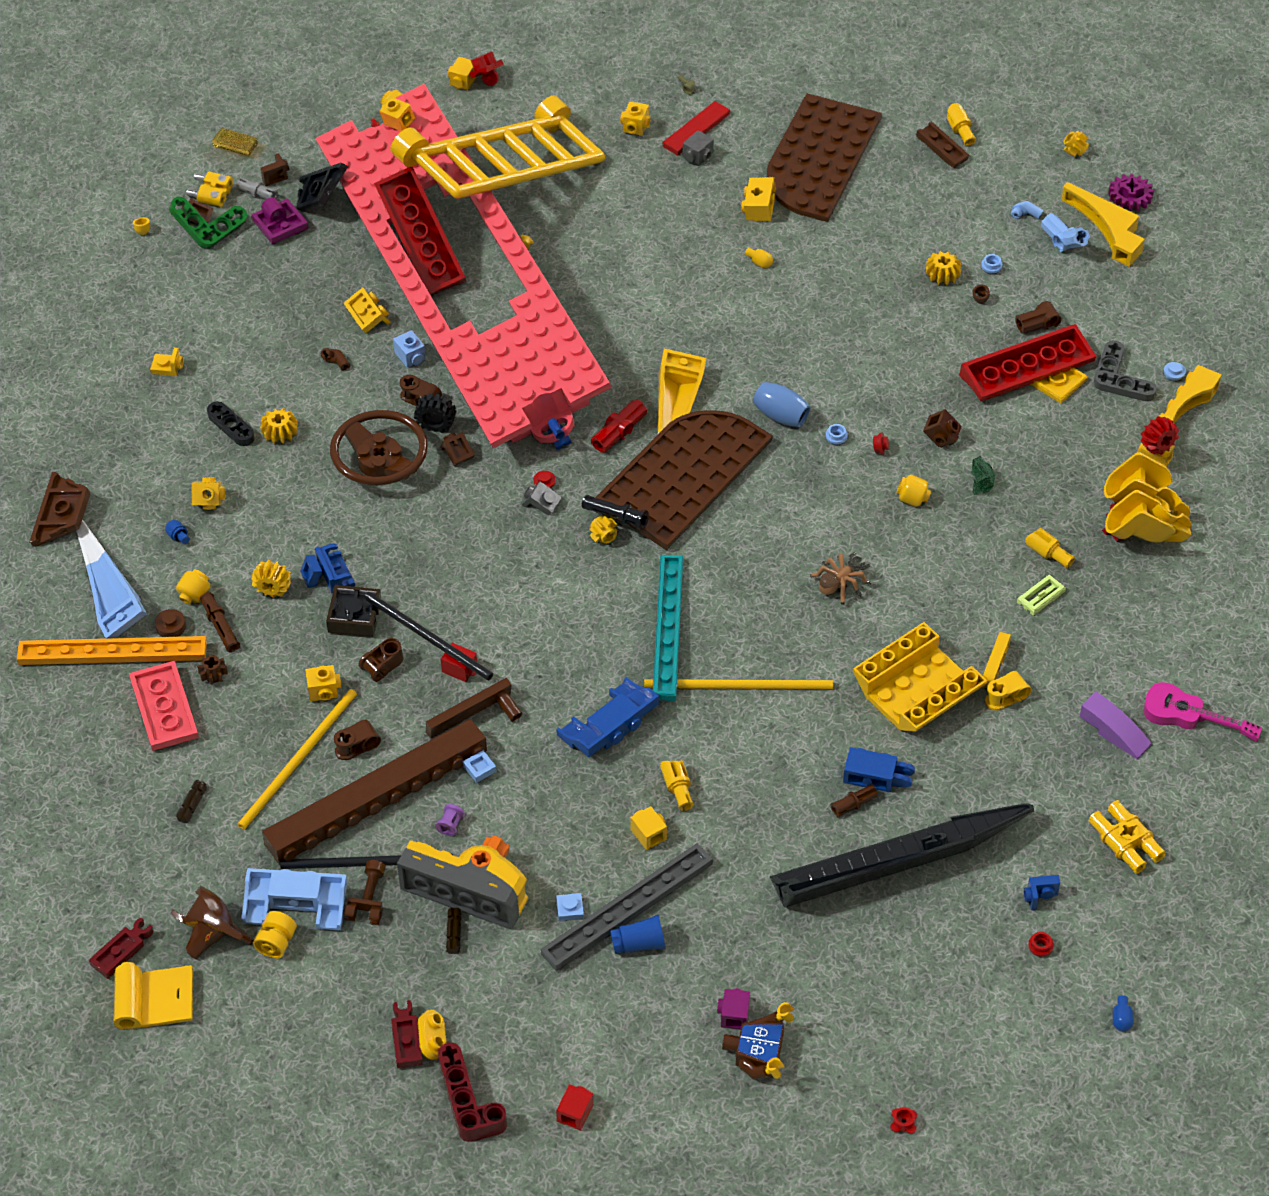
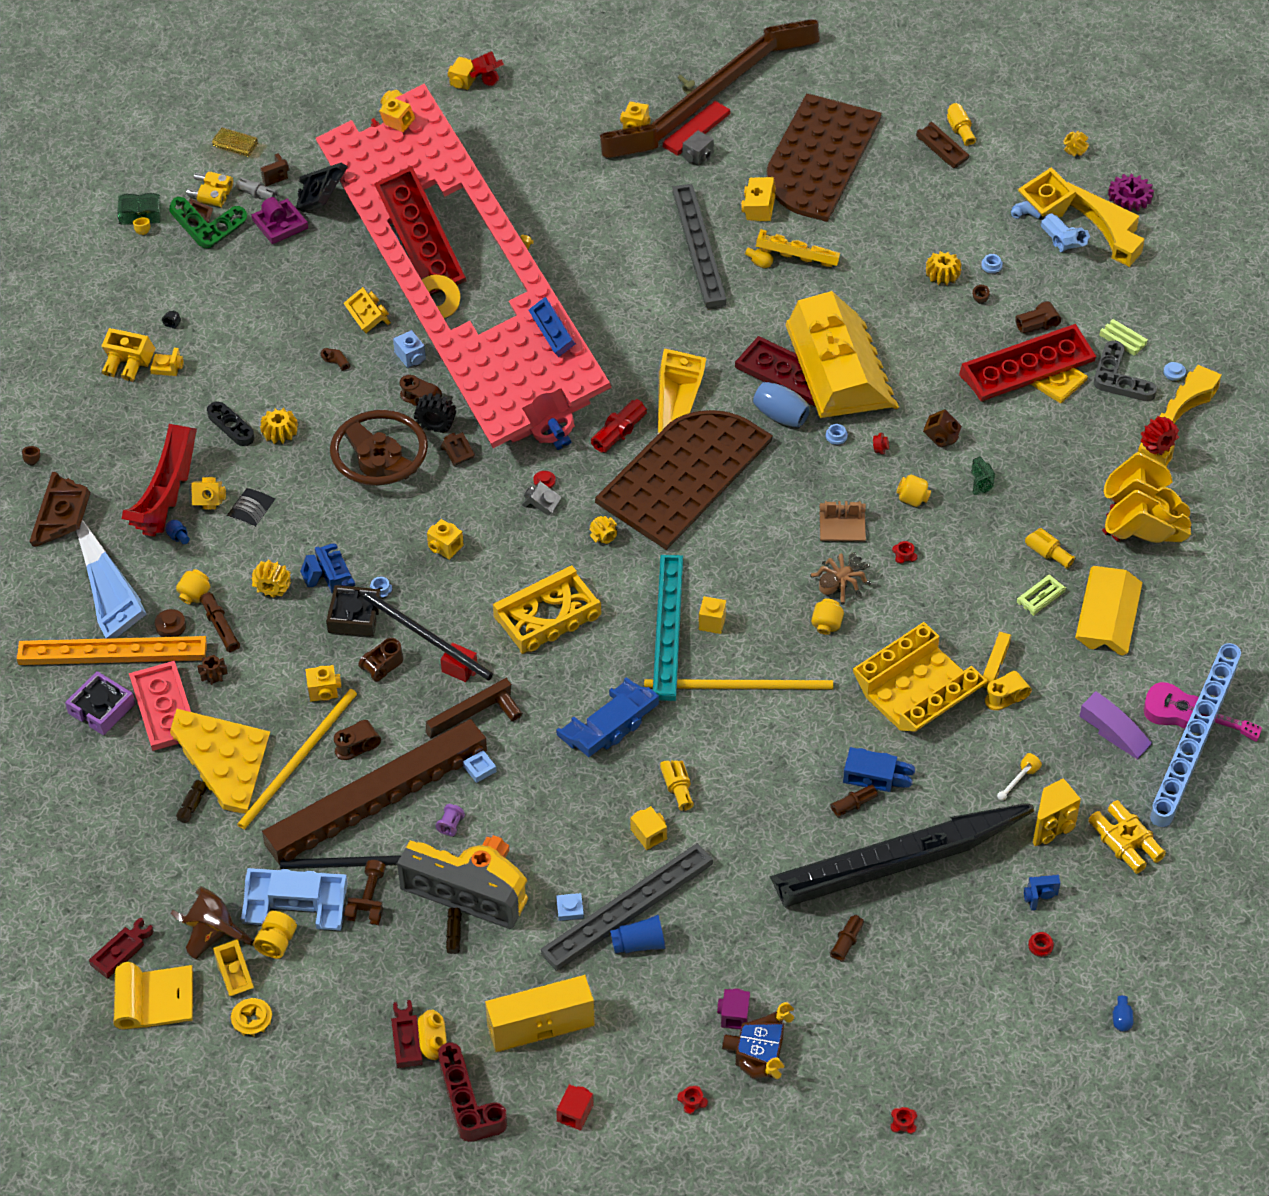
(31, 455): none -> reddish brown hinge
(100, 703): none -> piece
(129, 348): none -> yellow brick
(137, 206): none -> clear green brick
(171, 317): none -> black hinge
(174, 466): none -> red arch
(224, 754): none -> yellow plate
(233, 967): none -> yellow slope
(247, 1008): none -> yellow gear
(251, 506): none -> black sticker
(381, 582): none -> light blue plate
(445, 539): none -> yellow brick
(449, 288): none -> yellow gear
(540, 1013): none -> yellow brick
(547, 629): none -> yellow fence
(550, 115): yellow fence -> none
(552, 327): none -> blue plate
(624, 514): black pin -> none
(647, 136): none -> reddish brown piece
(692, 1092): none -> red plate
(699, 246): none -> dark grey plate
(712, 615): none -> yellow brick
(774, 365): none -> dark red plate
(797, 248): none -> yellow wing
(827, 616): none -> yellow head
(838, 357): none -> yellow piece
(842, 521): none -> medium nougat hinge
(847, 938): none -> reddish brown axle
(907, 547): none -> red plate
(1030, 764): none -> hinge
(1048, 193): none -> yellow slope
(1056, 812): none -> yellow slope
(1109, 609): none -> yellow slope
(1125, 335): none -> yellowish green tile
(1192, 743): none -> light blue beam

